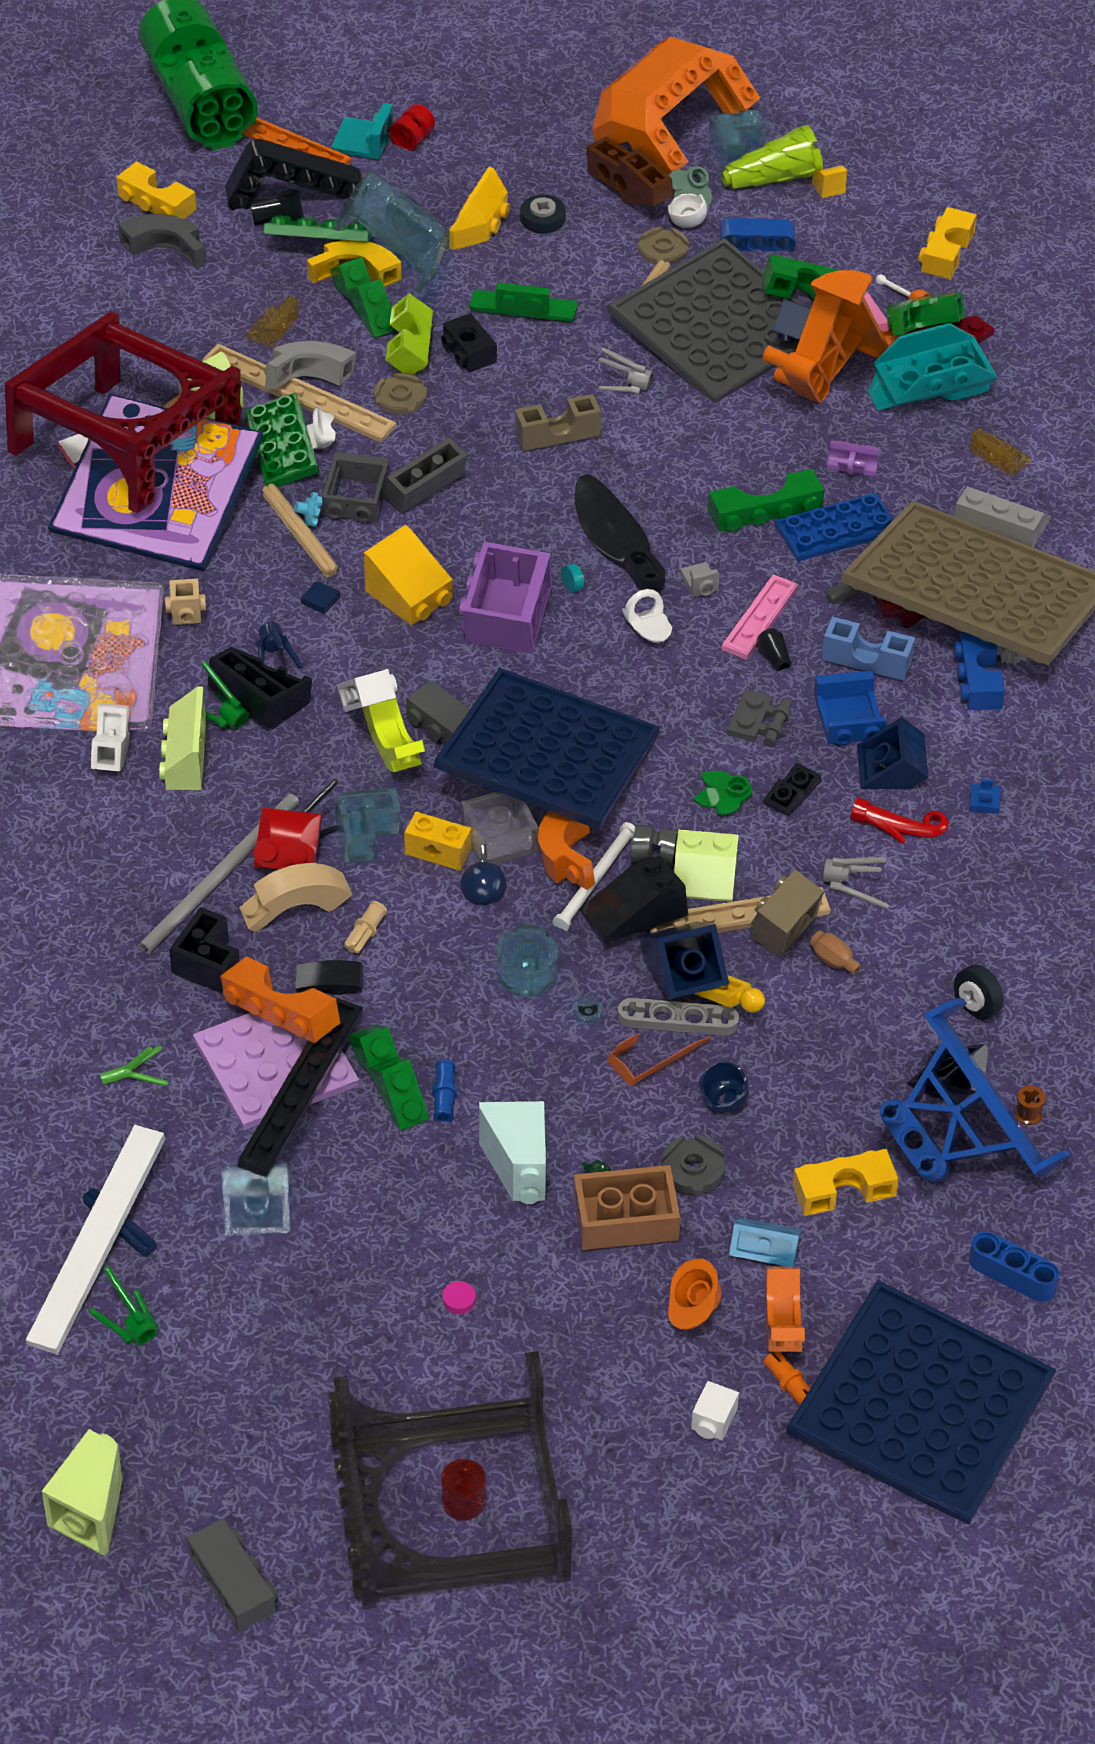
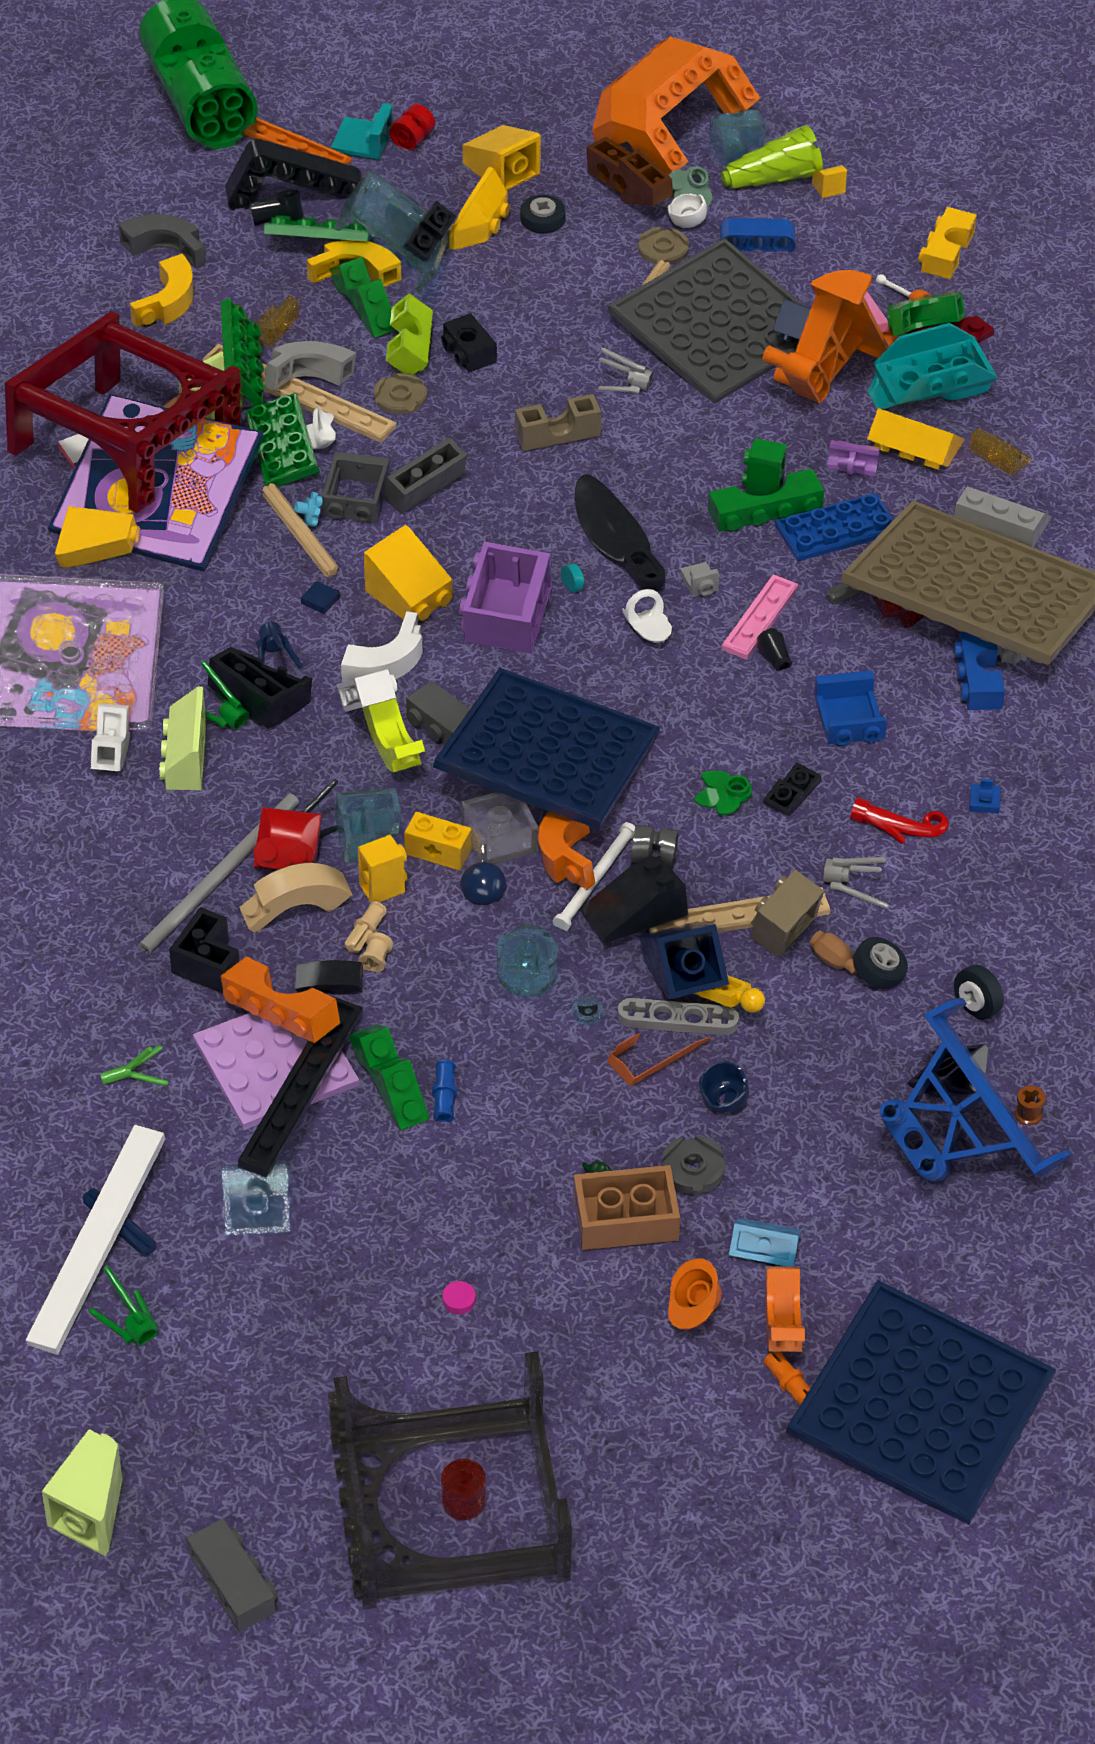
(95, 536): none -> yellow slope
(139, 186): yellow arch -> none
(172, 300): none -> yellow arch
(185, 601): tan brick -> none
(242, 349): none -> green tile
(377, 948): none -> tan bush
(382, 869): none -> yellow brick
(395, 656): none -> white arch
(429, 231): none -> black slope
(509, 151): none -> yellow slope
(515, 1146): light aqua slope -> none
(524, 302): green bracket -> none
(706, 864): yellowish green slope -> none
(714, 1411): white brick -> none
(751, 713): dark grey plate -> none
(765, 467): none -> green brick
(786, 274): green arch -> none
(847, 648): medium blue arch -> none
(868, 1172): yellow arch -> none
(880, 962): none -> black wheel
(893, 757): dark blue slope -> none
(914, 439): none -> yellow slope
(1003, 1255): blue beam -> none

